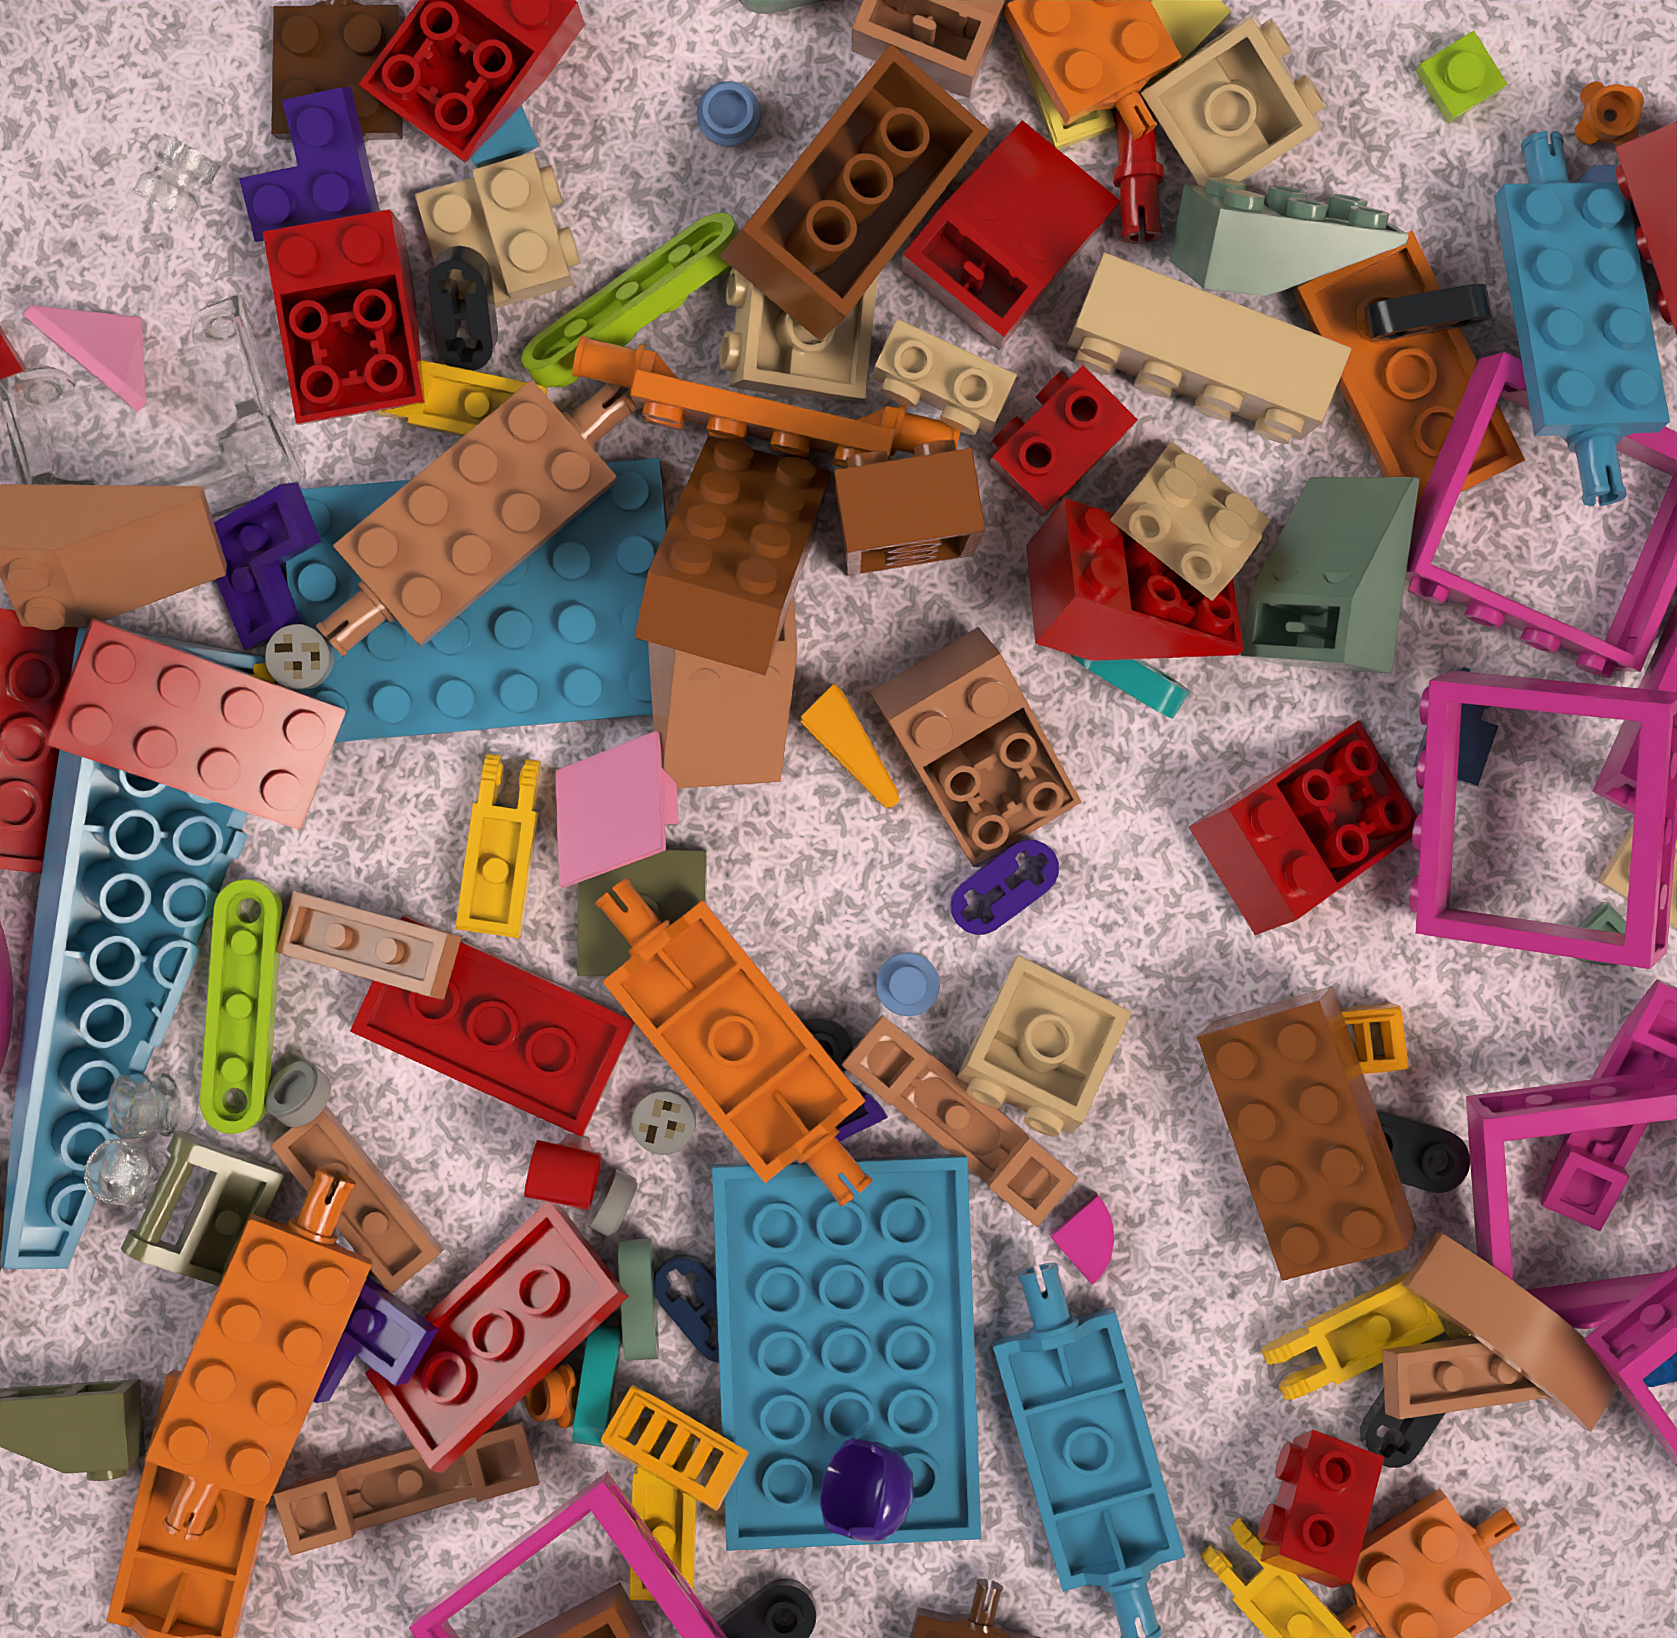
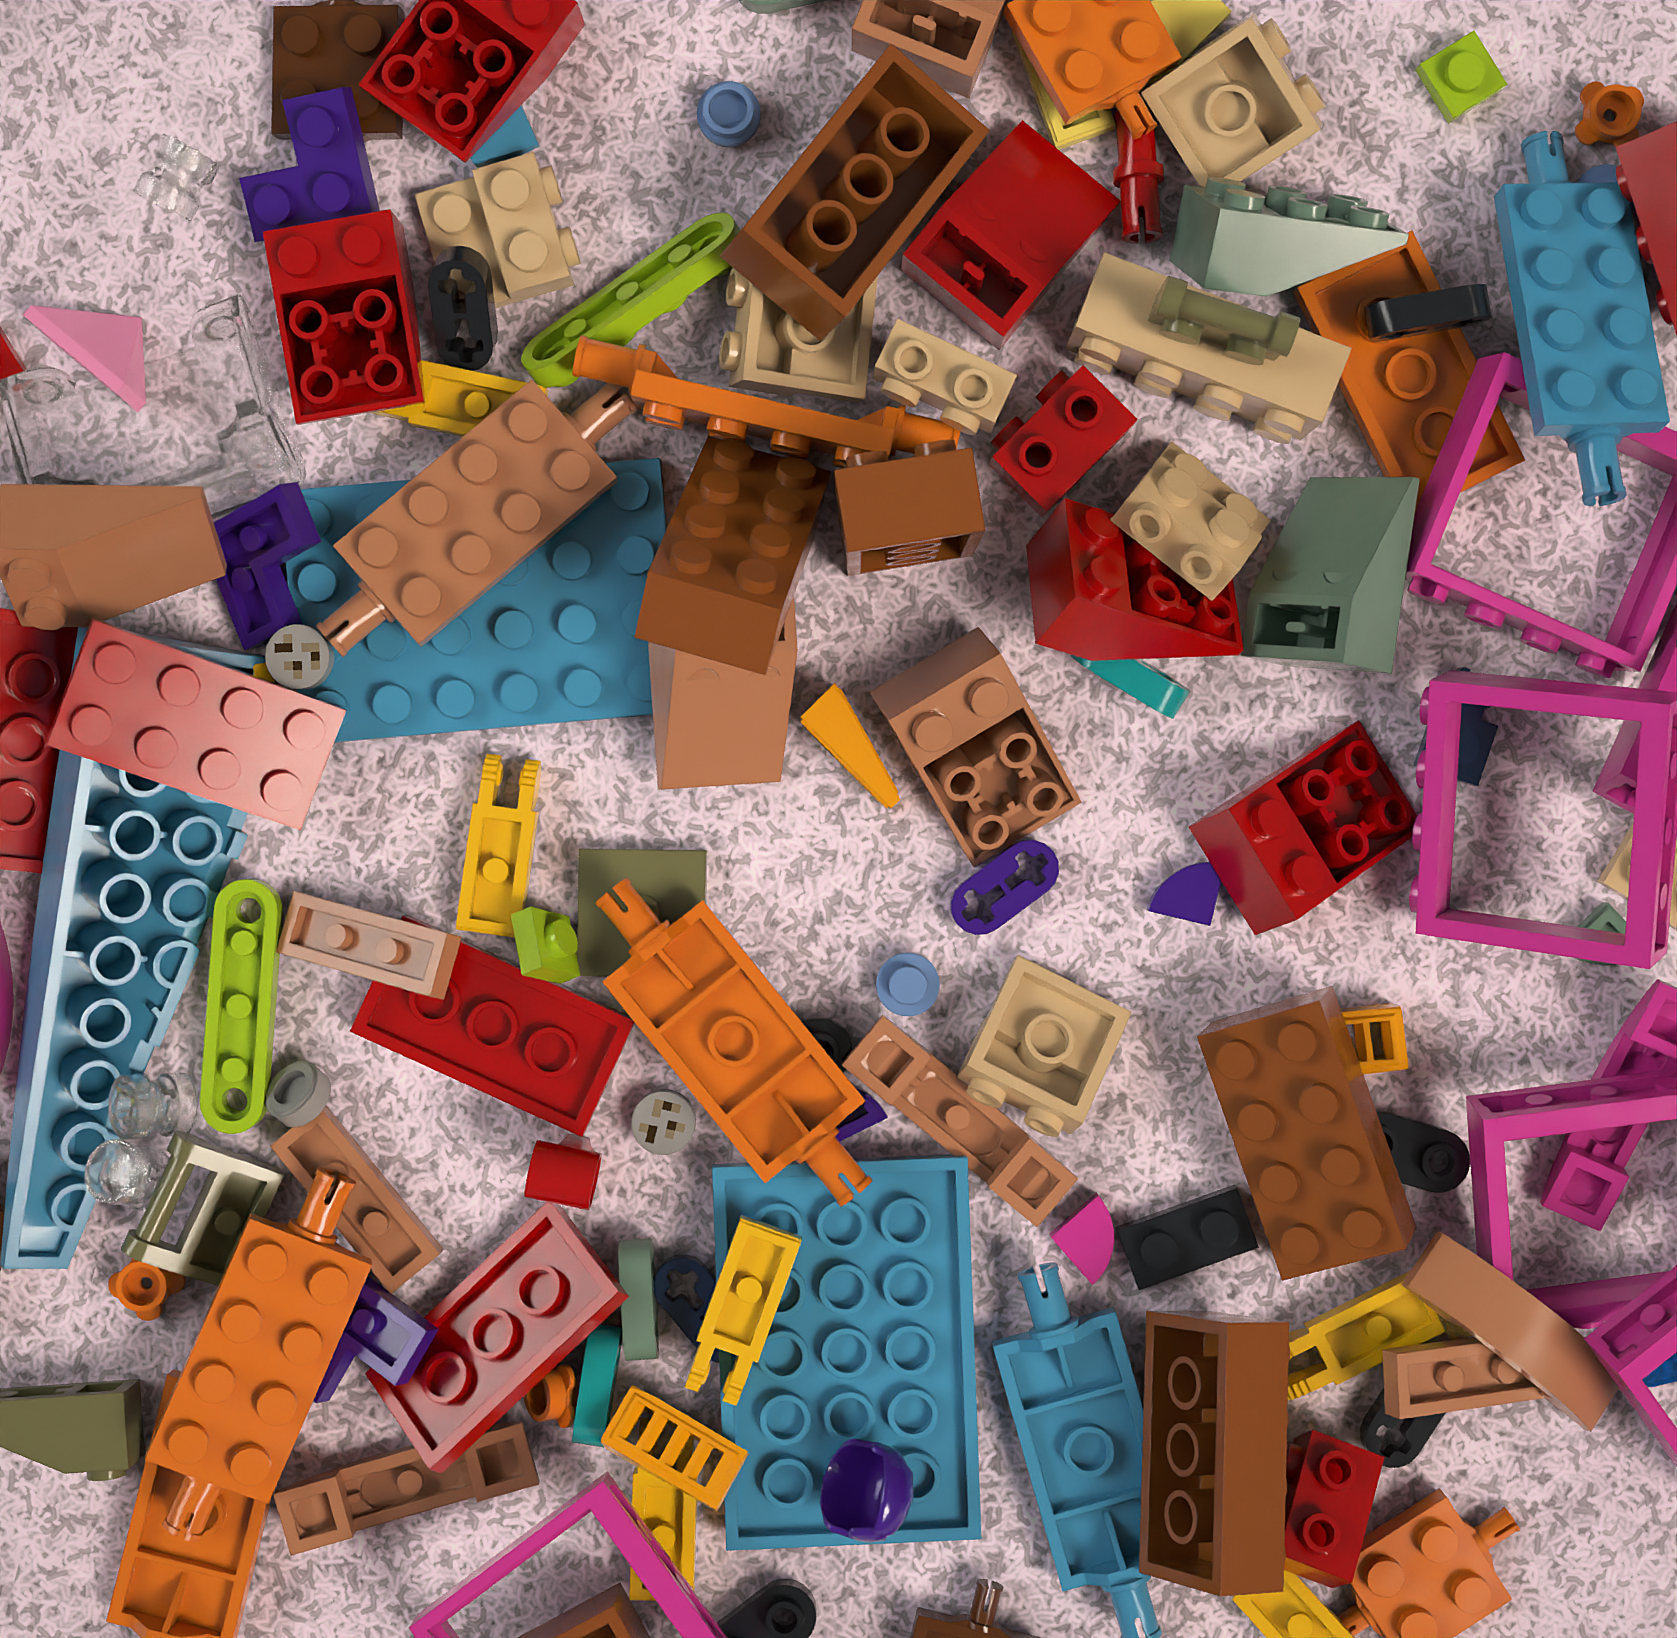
(146, 1302): none -> orange plate
(545, 945): none -> lime plate
(613, 809): bright pink piece -> none
(613, 1203): light grey tile -> none
(744, 1302): none -> yellow hinge
(1187, 1237): none -> black plate
(1188, 894): none -> dark purple tile
(1214, 1451): none -> dark orange brick
(1244, 332): none -> olive plate

